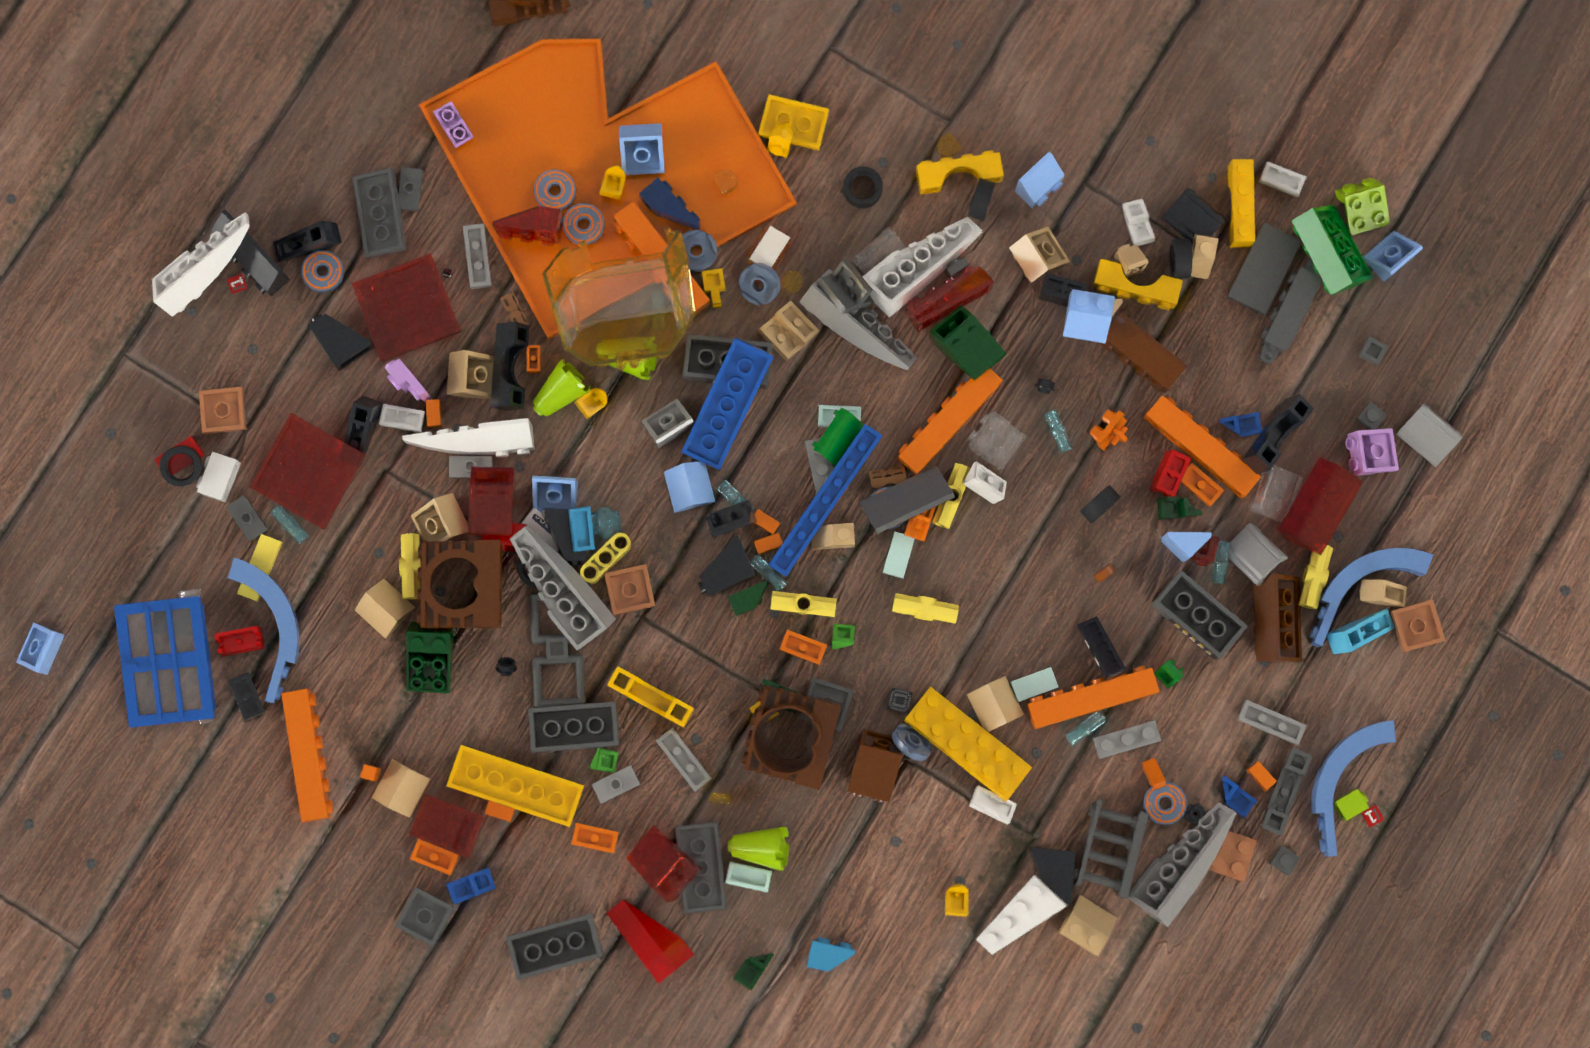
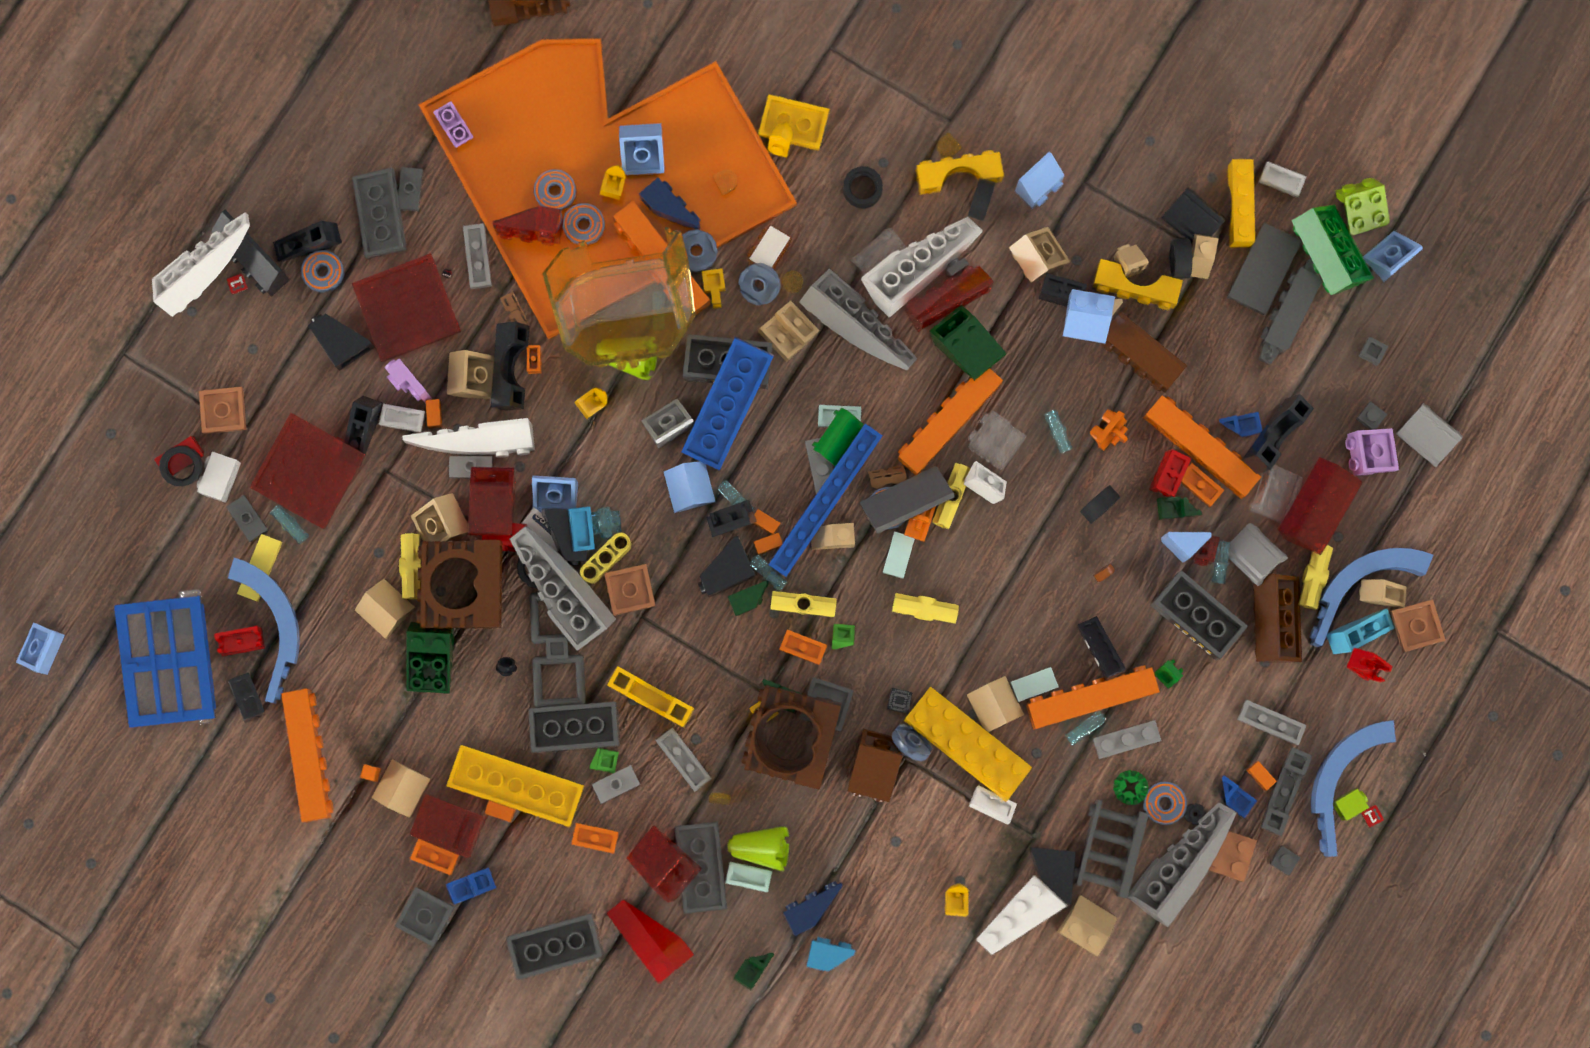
(560, 389): lime cone -> none
(807, 913): none -> dark blue slope
(846, 288): dark grey bracket -> none
(1045, 386): black plate -> none
(1129, 797): none -> green gear
(1138, 222): white slope -> none
(1154, 774): orange piece -> none
(1367, 665): none -> red hinge

